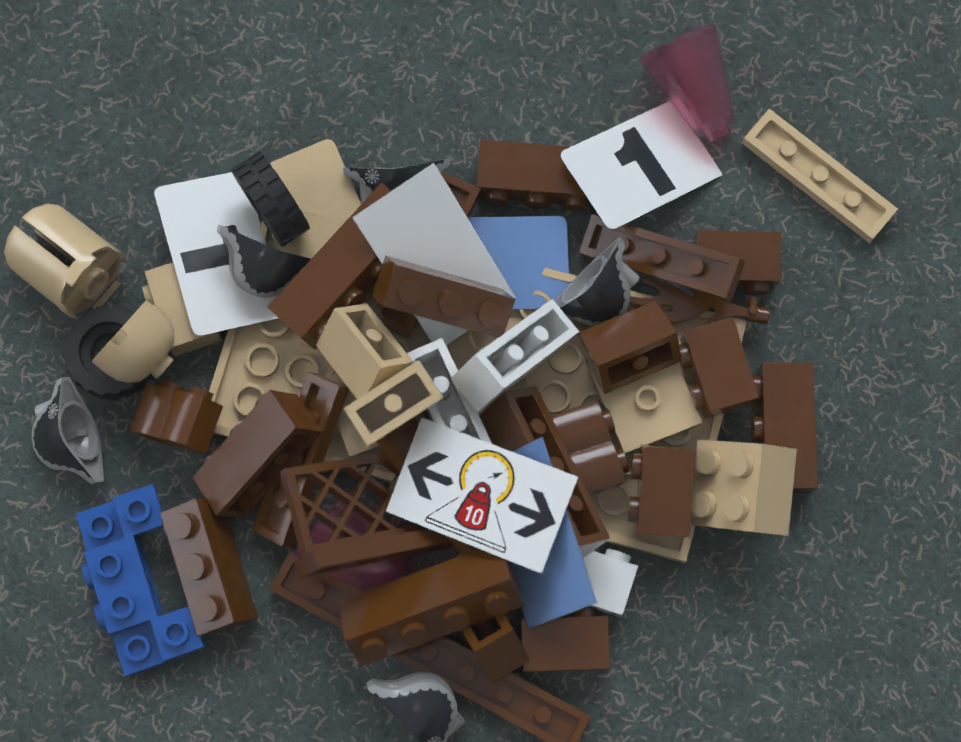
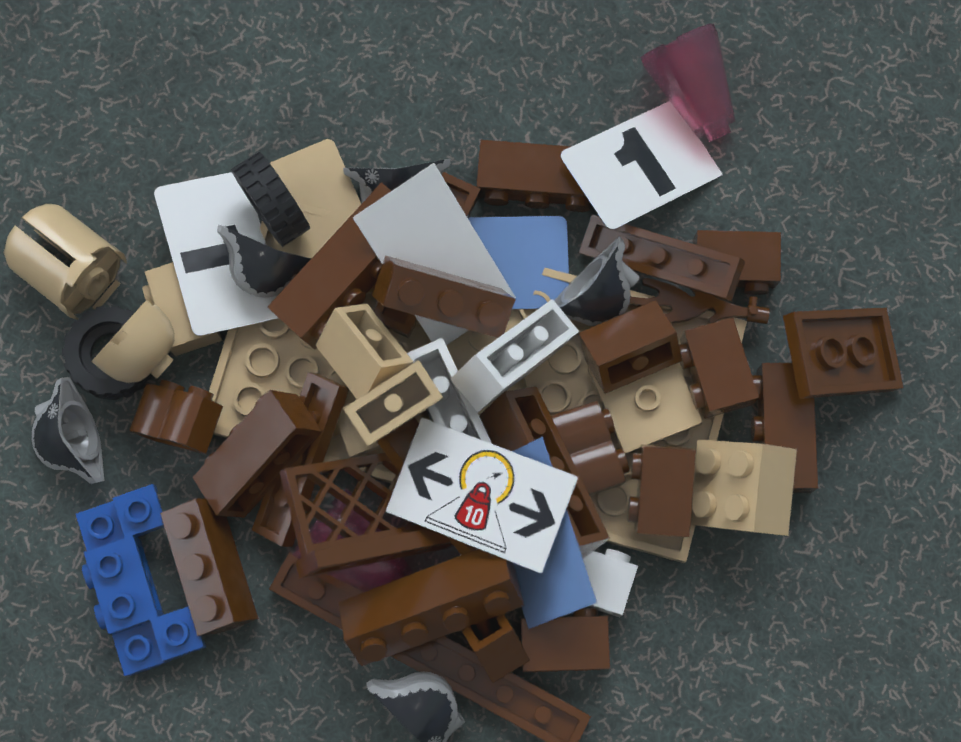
(819, 175): tan plate -> none
(842, 352): none -> reddish brown plate

